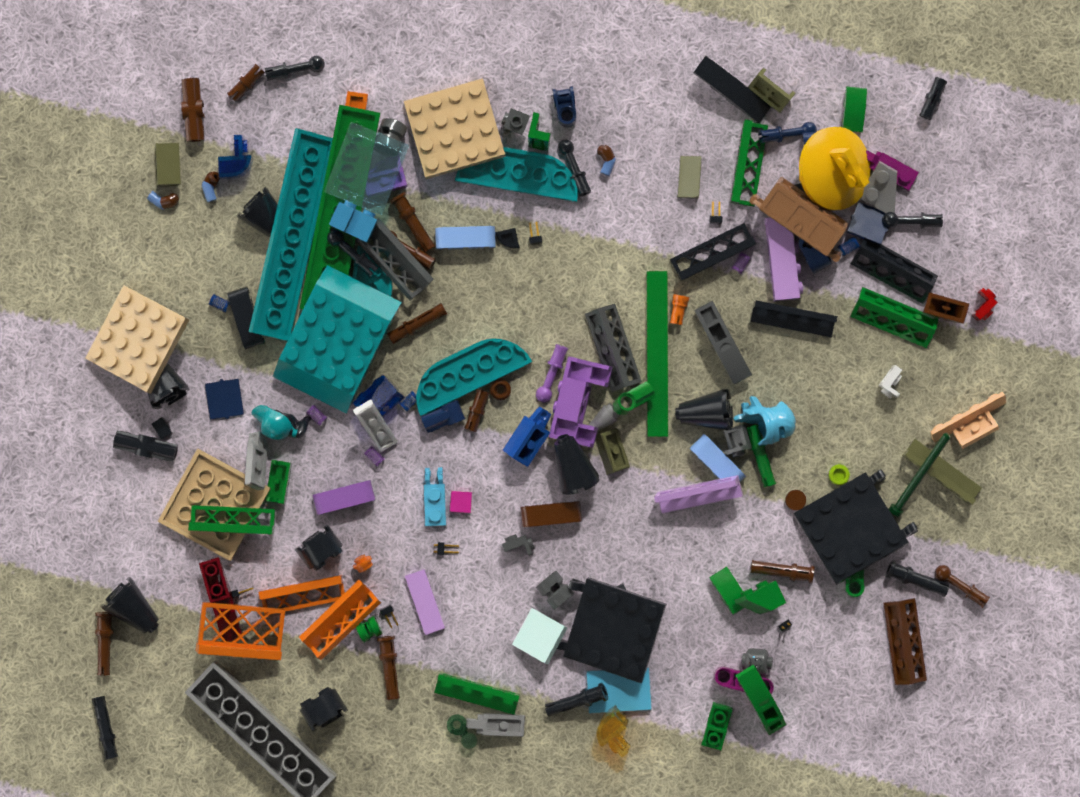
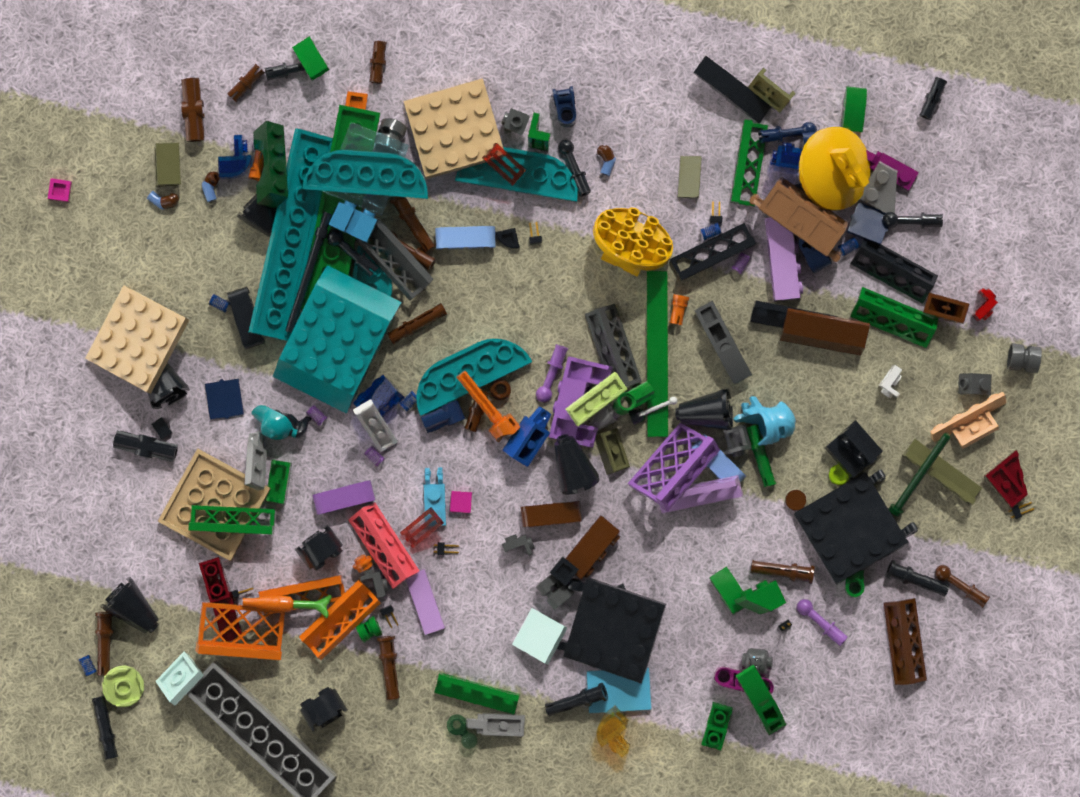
(59, 190): none -> dark pink tile
(82, 661): none -> blue piece
(123, 686): none -> yellowish green tile
(179, 678): none -> light aqua tile
(257, 168): none -> orange pin
(272, 186): none -> dark green arch
(286, 604): none -> orange piece
(310, 58): none -> green slope
(321, 233): none -> black bar
(366, 174): none -> teal plate
(378, 62): none -> reddish brown pin
(379, 583): none -> dark grey bracket
(385, 542): none -> coral fence
(409, 537): none -> clear red tile
(491, 153): none -> clear red tile
(501, 425): none -> orange piece
(564, 570): none -> black tile
(593, 546): none -> reddish brown brick
(596, 399): none -> yellowish green tile
(631, 243): none -> yellow bracket
(638, 415): none -> hinge
(685, 472): none -> medium lavender fence
(718, 231): none -> blue piece
(786, 158): none -> clear blue brick
(805, 608): none -> medium lavender pin
(825, 332): none -> reddish brown slope
(853, 449): none -> black bracket
(975, 383): none -> dark grey bracket
(1008, 479): none -> dark red wing
(1016, 512): none -> piece
(1024, 358): none -> dark grey wheel

